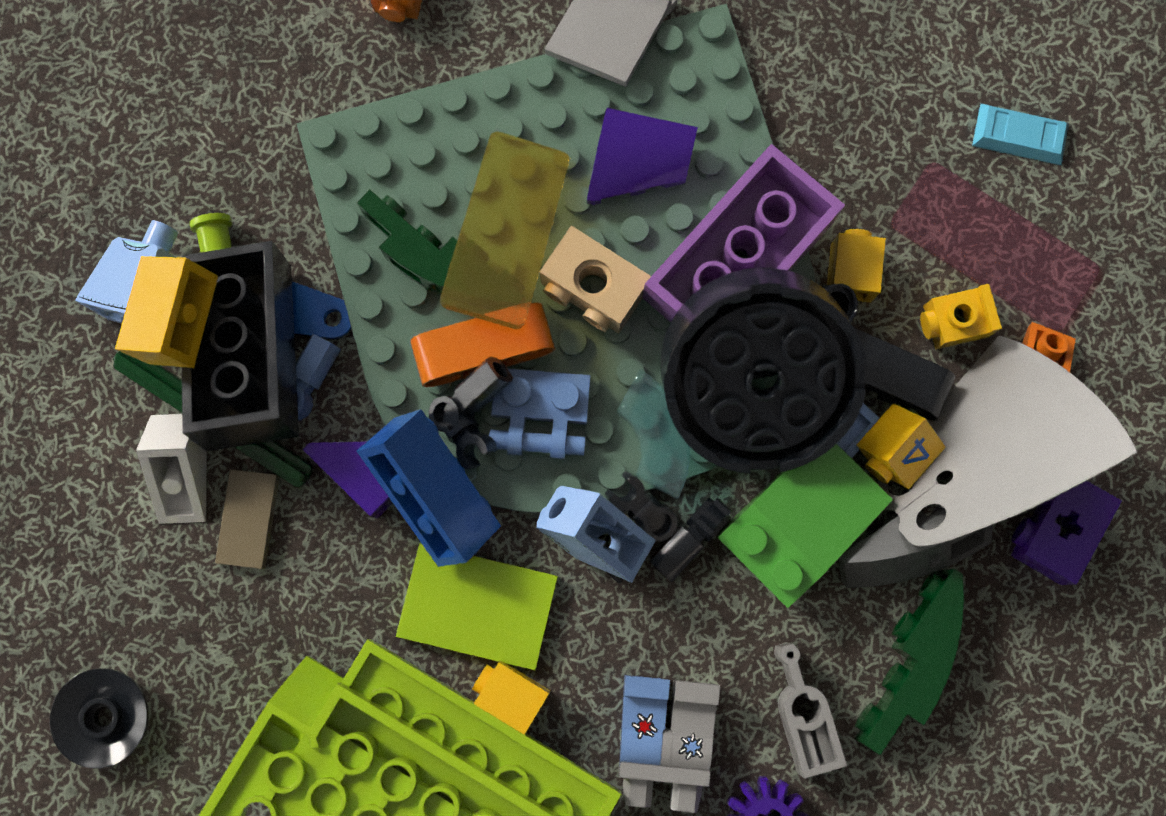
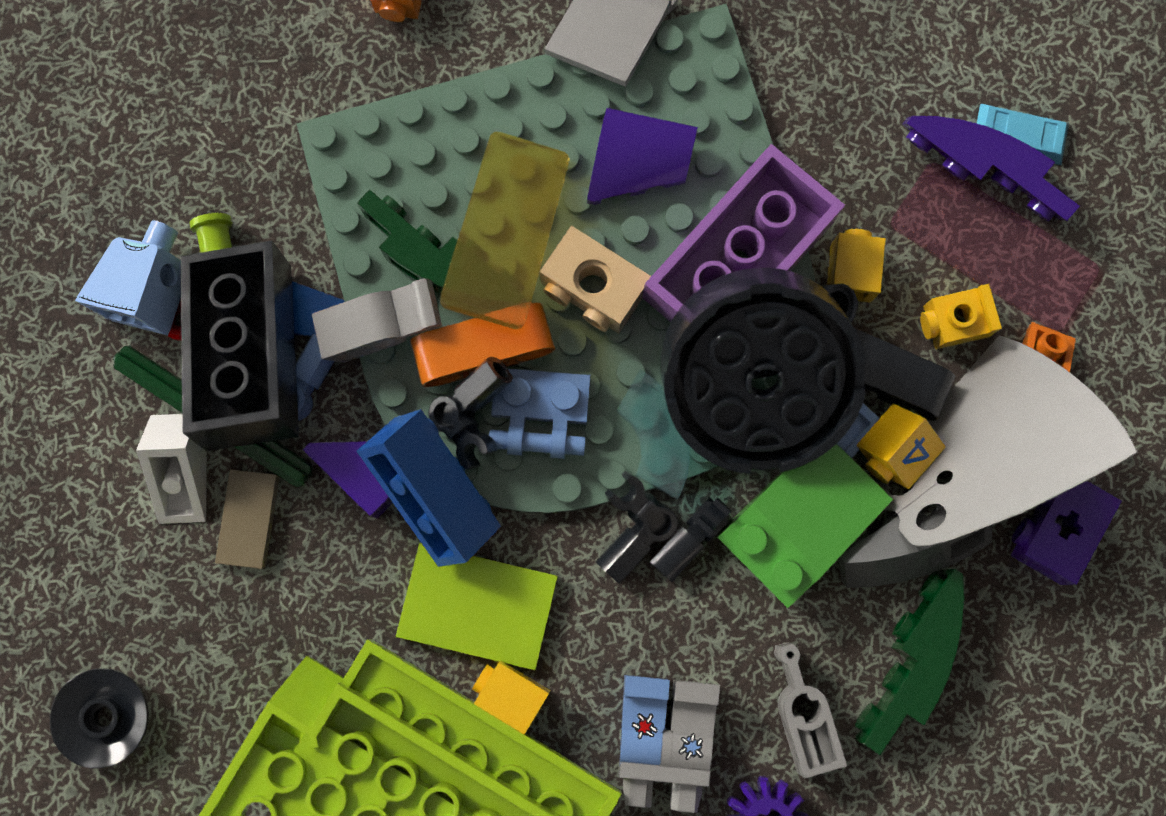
(167, 311): yellow brick -> none
(376, 321): none -> light grey piece
(579, 517): light blue torso -> none
(976, 148): none -> dark purple slope

